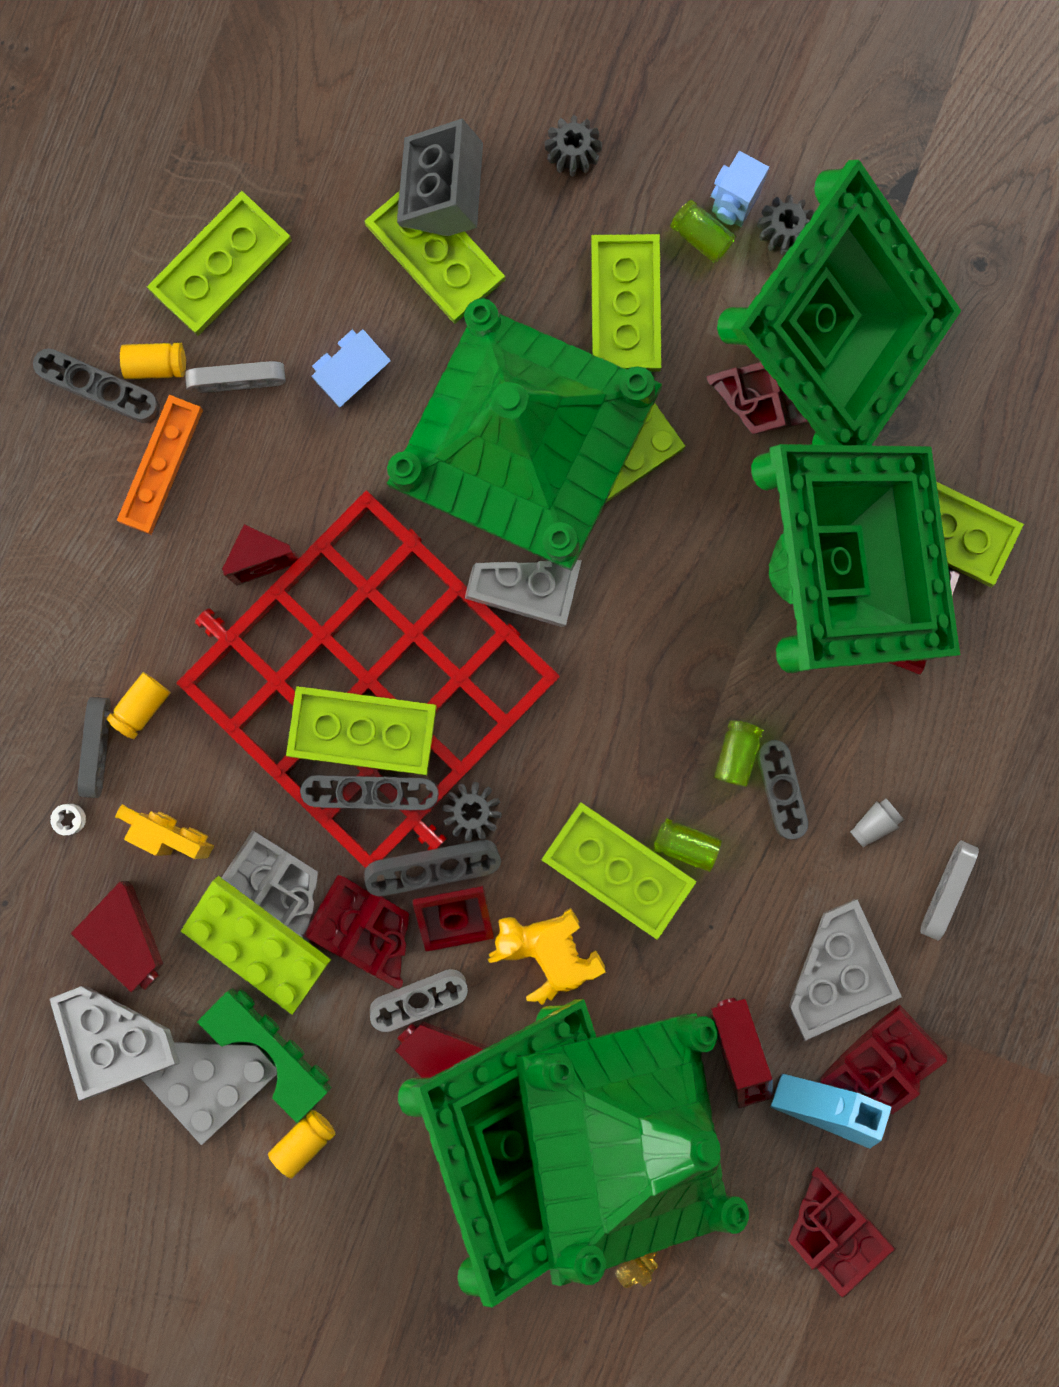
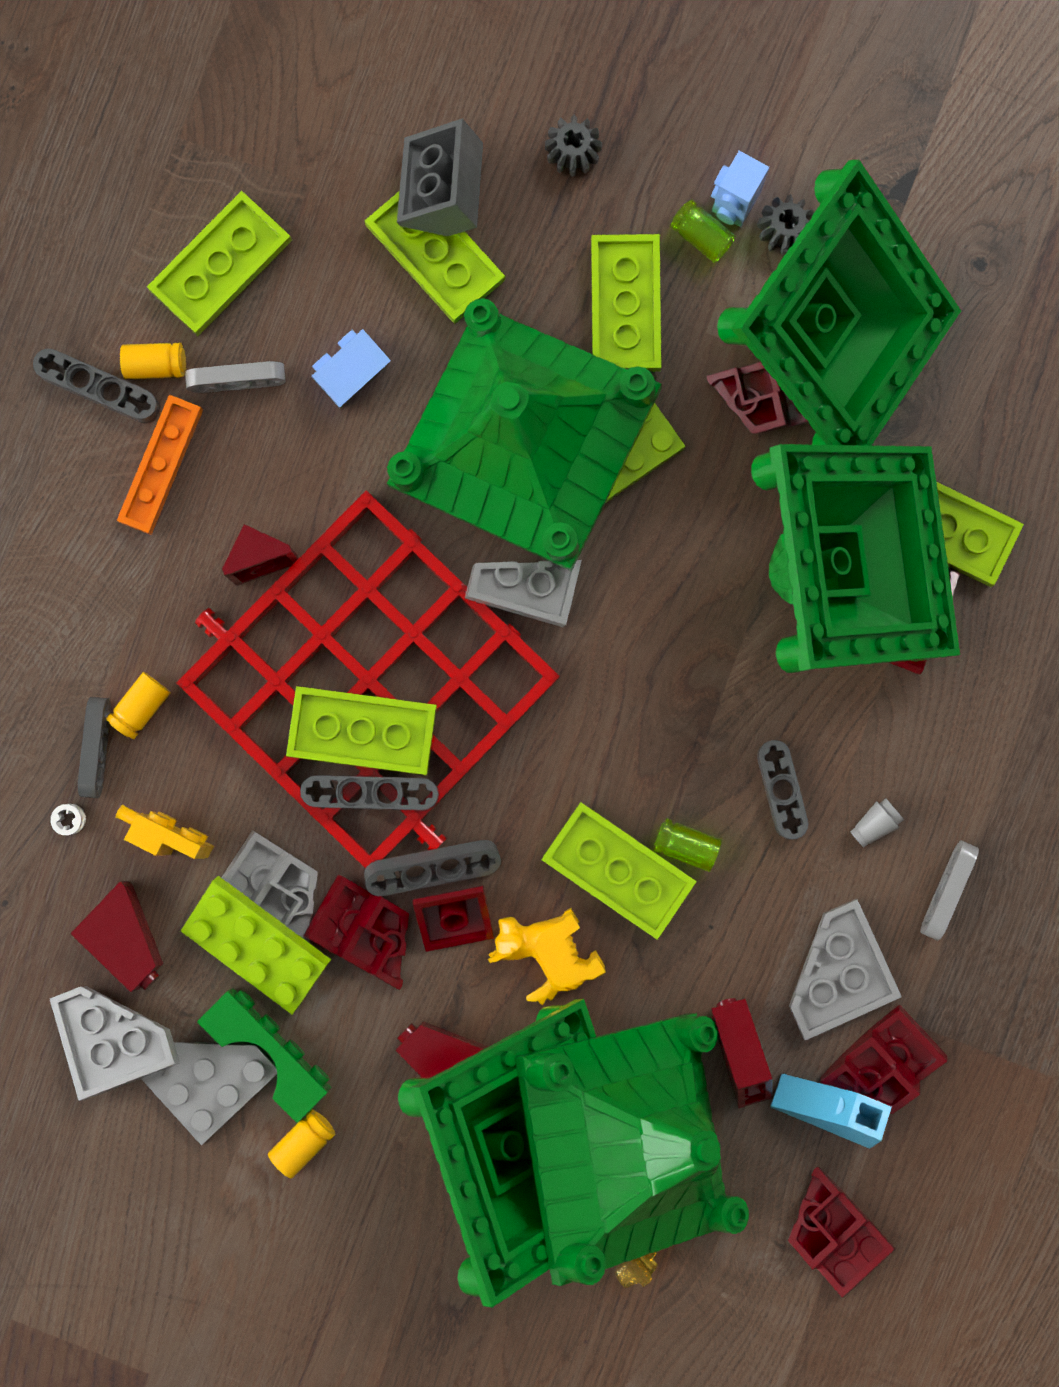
(412, 1014): light grey beam -> none
(473, 823): dark grey gear -> none
(738, 753): clear neon green piece -> none

